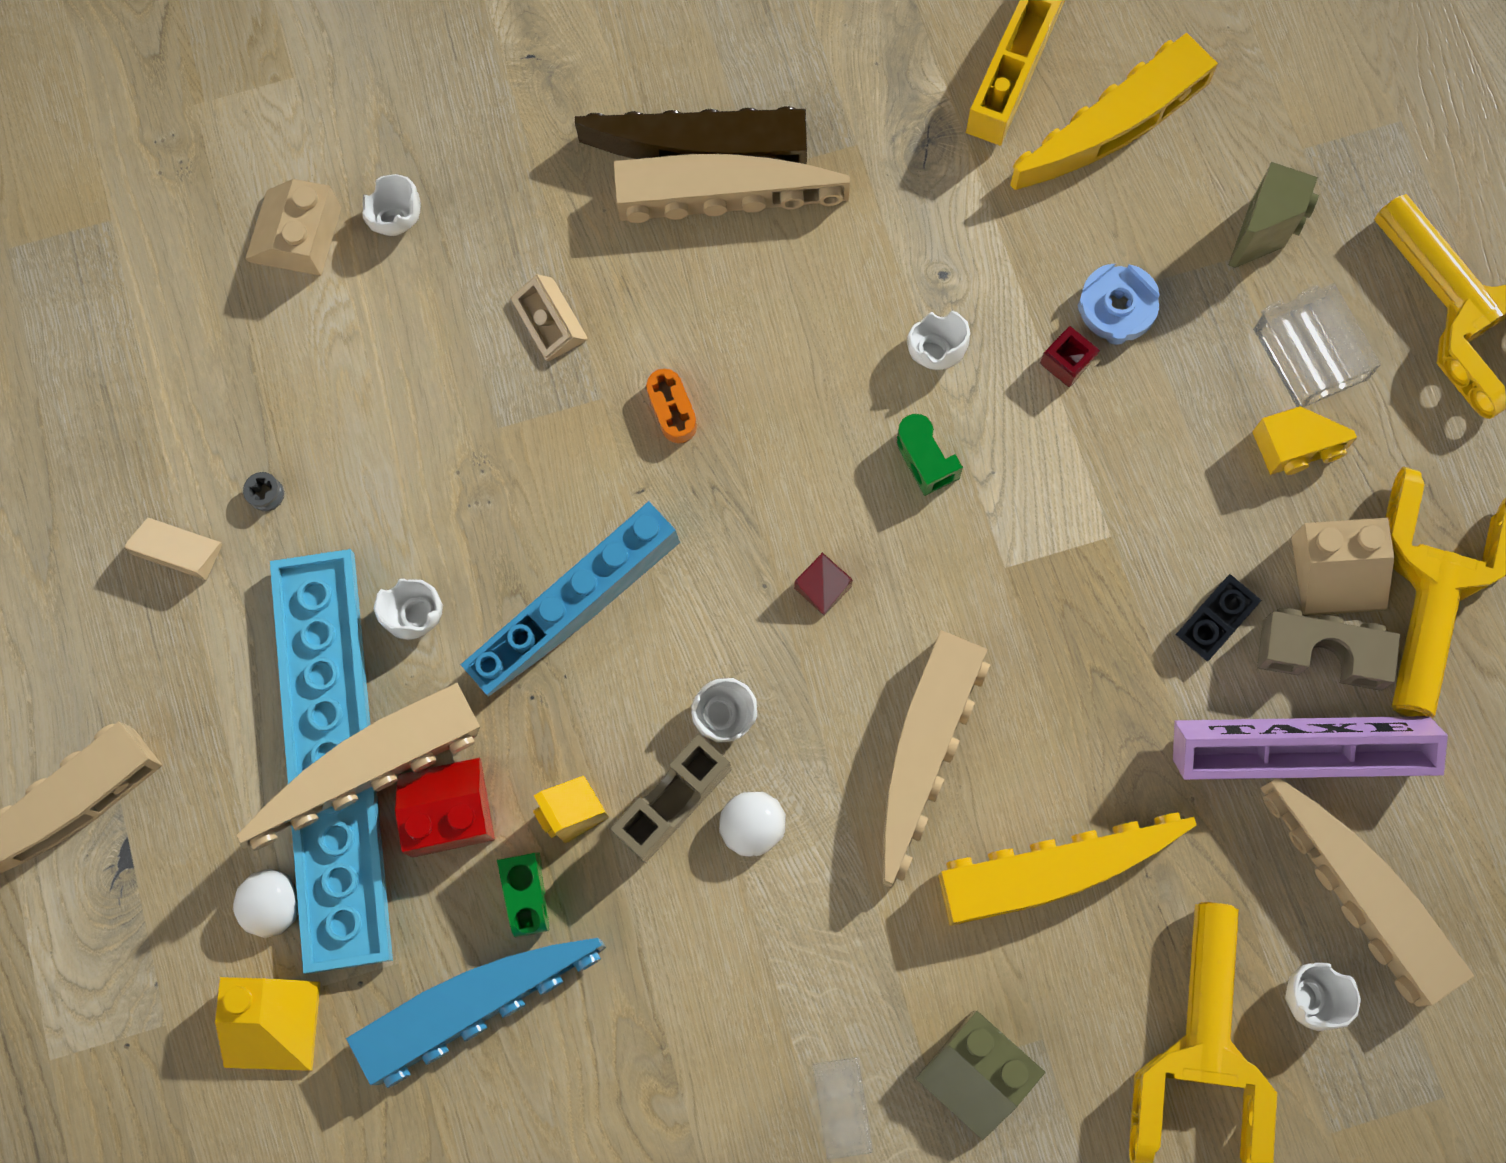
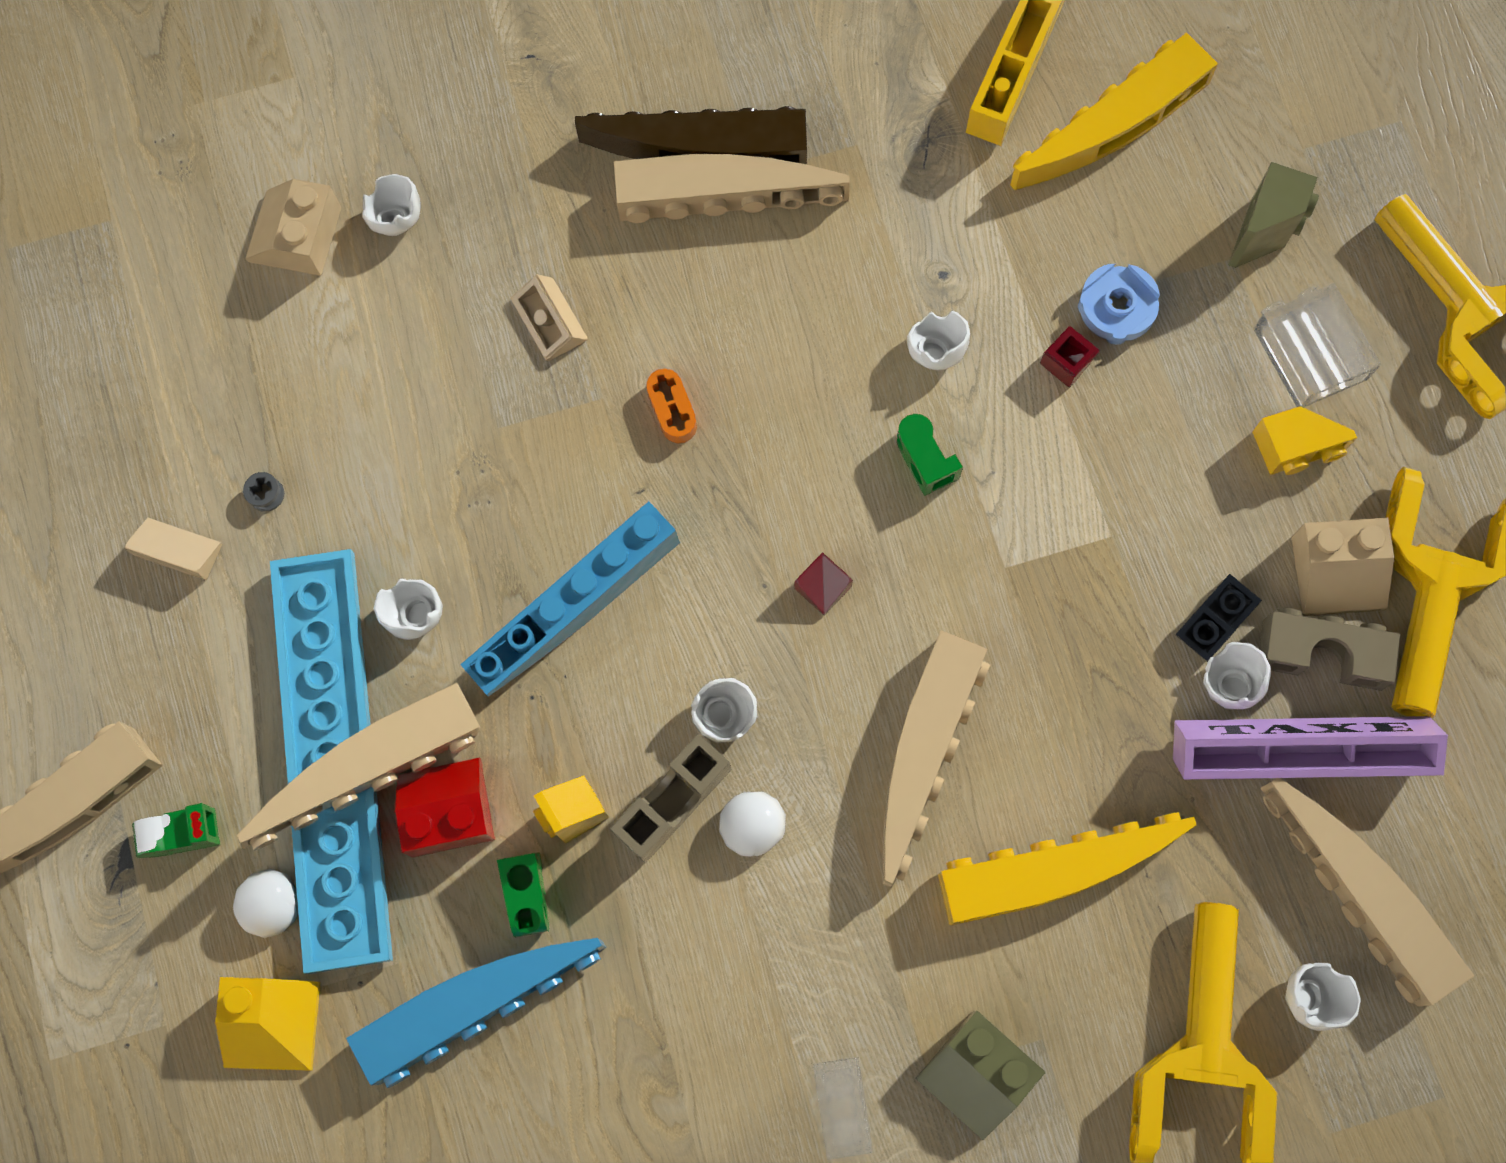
(176, 832): none -> green leg
(1237, 676): none -> white hair

